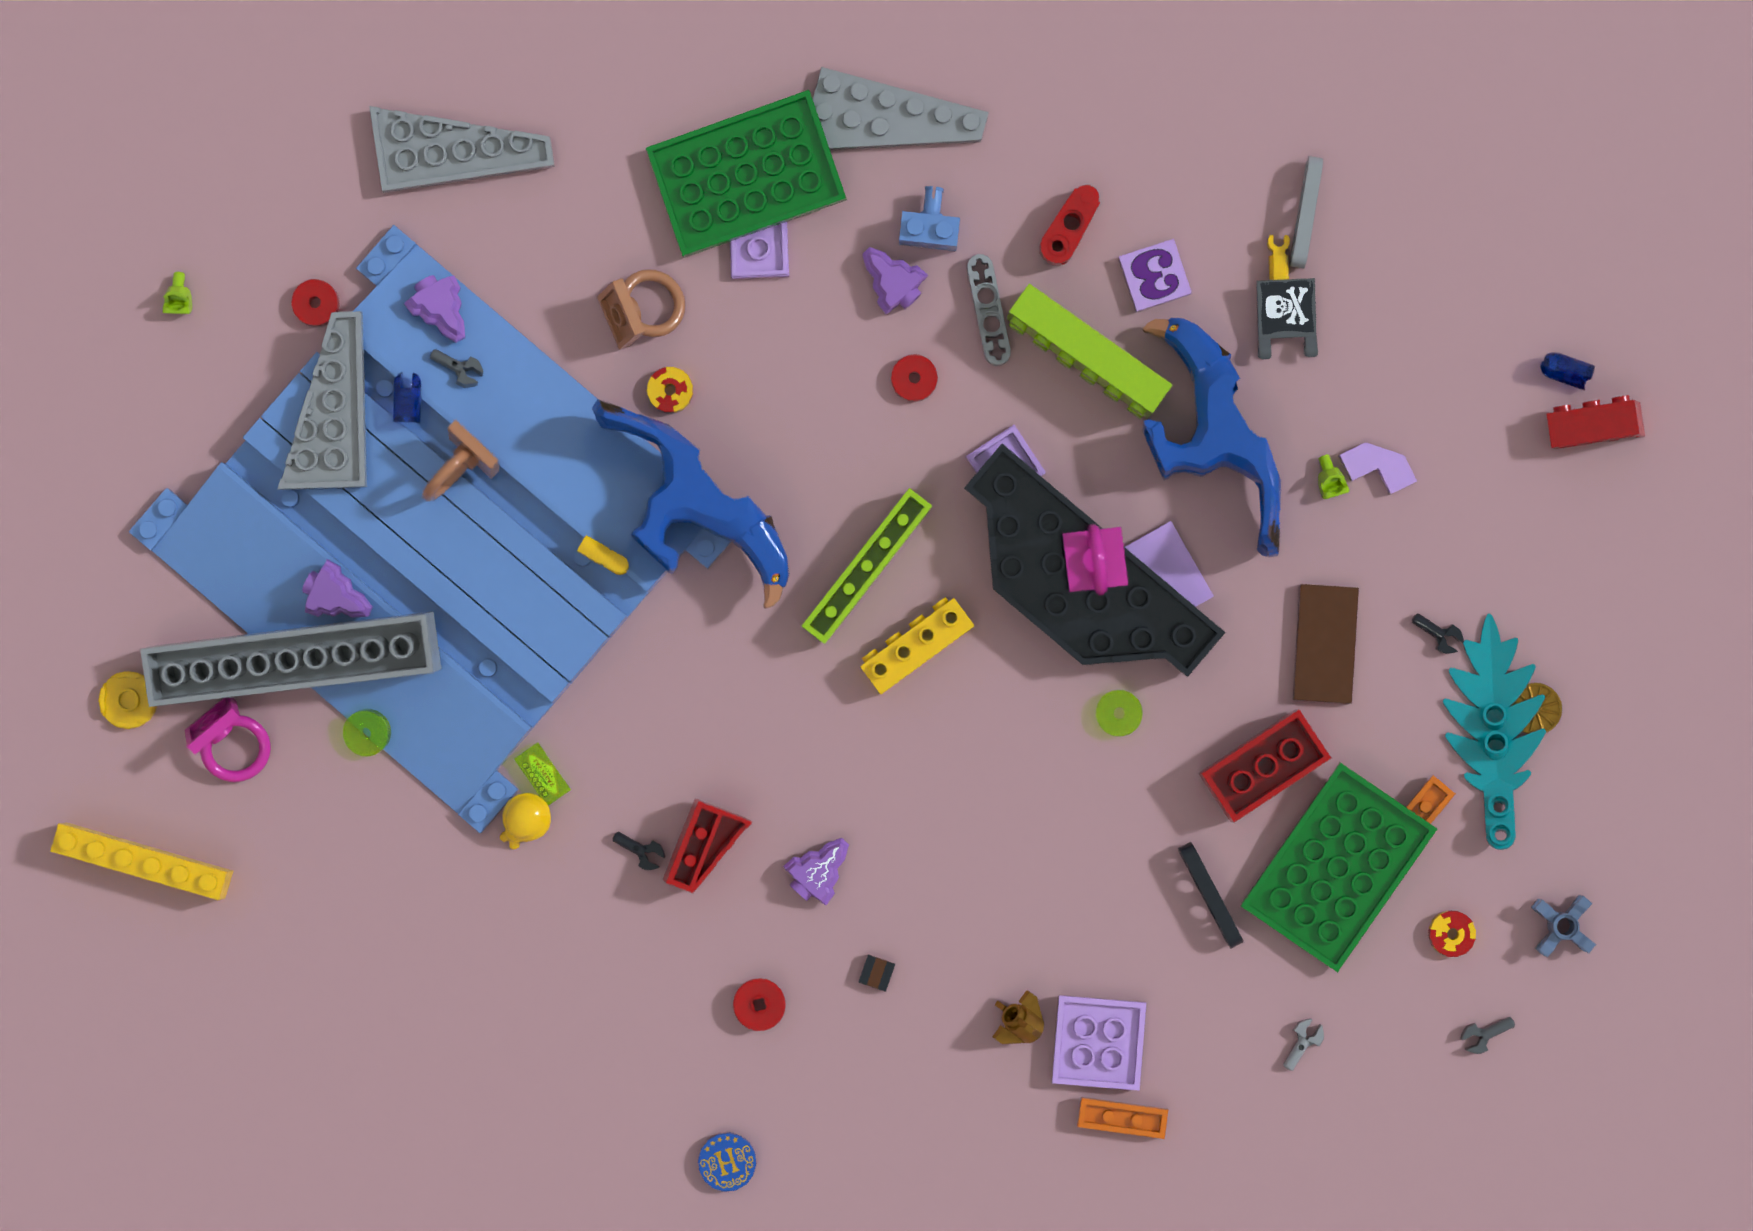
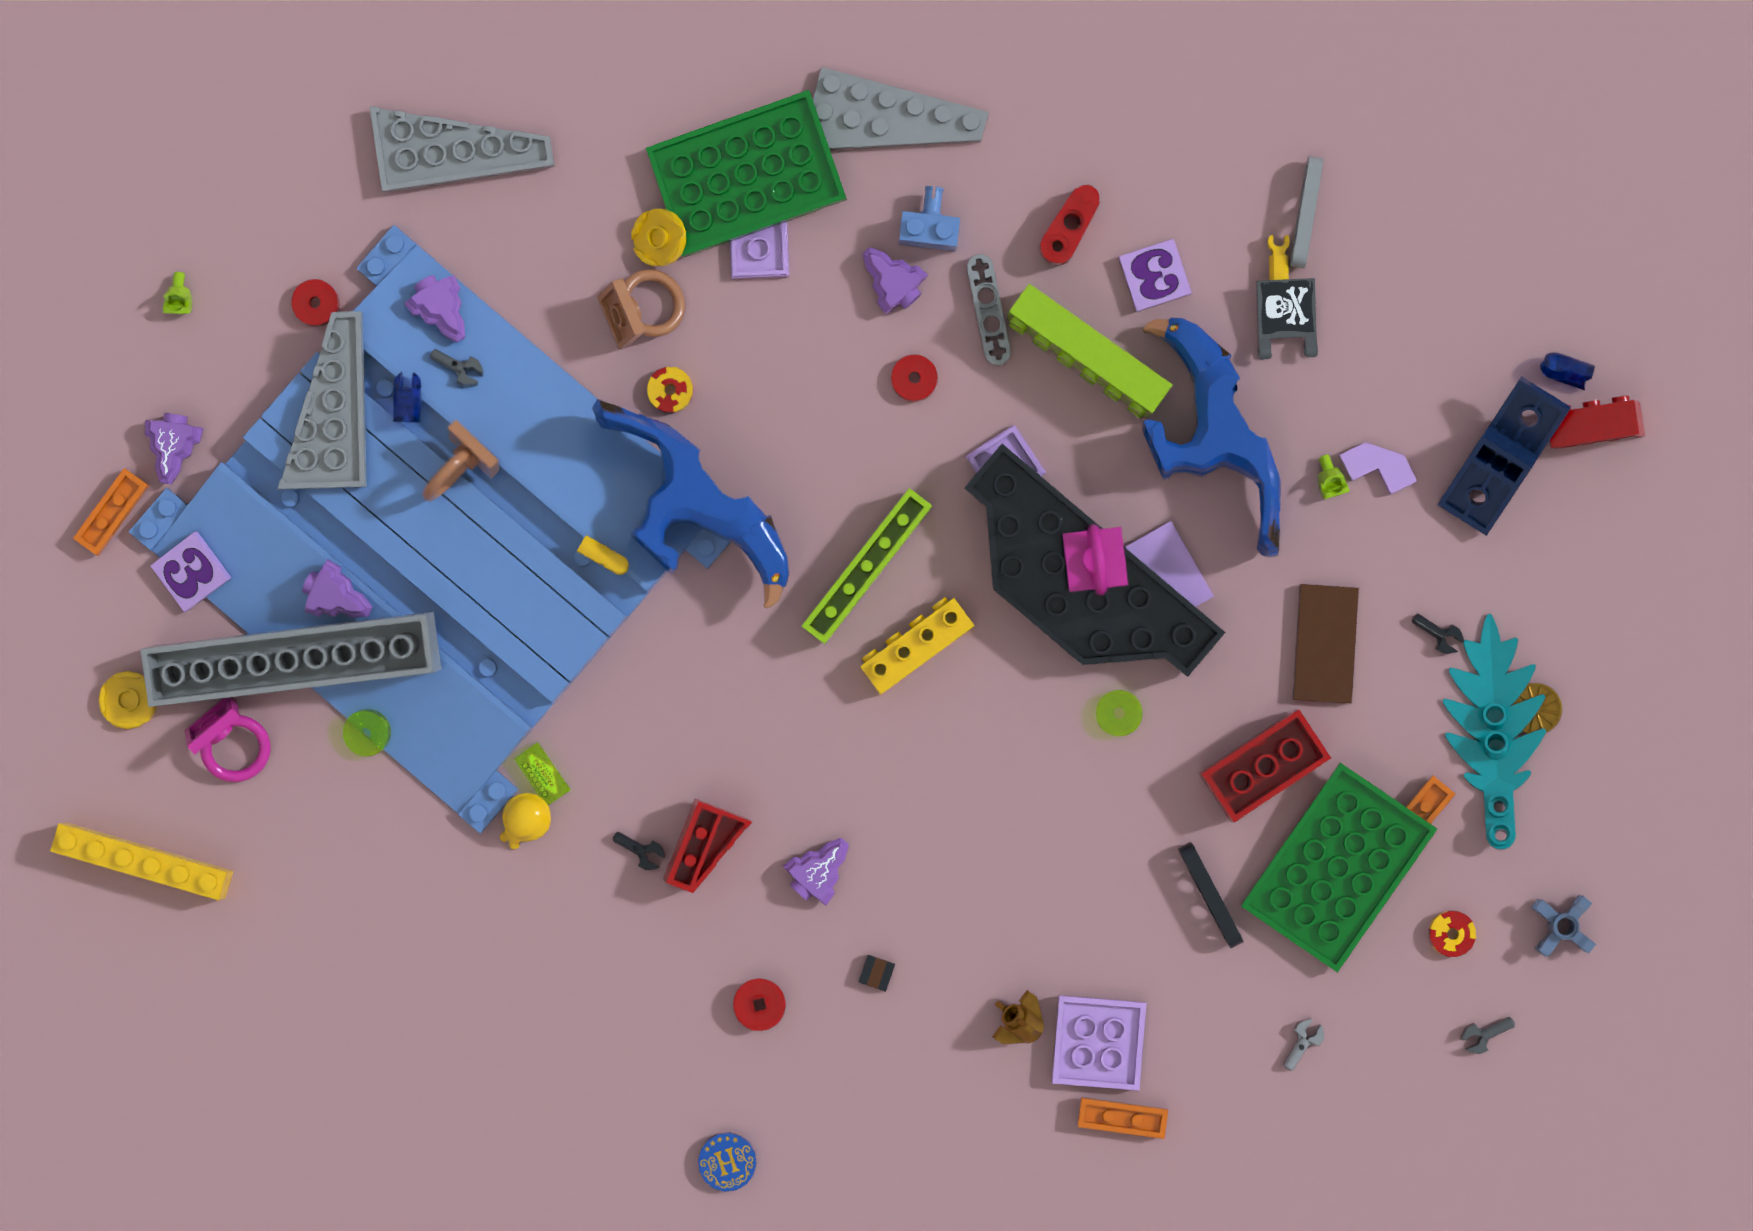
(111, 512): none -> orange plate
(171, 442): none -> medium lavender rock
(190, 571): none -> lavender tile
(658, 237): none -> yellow tile
(1504, 456): none -> dark blue bracket

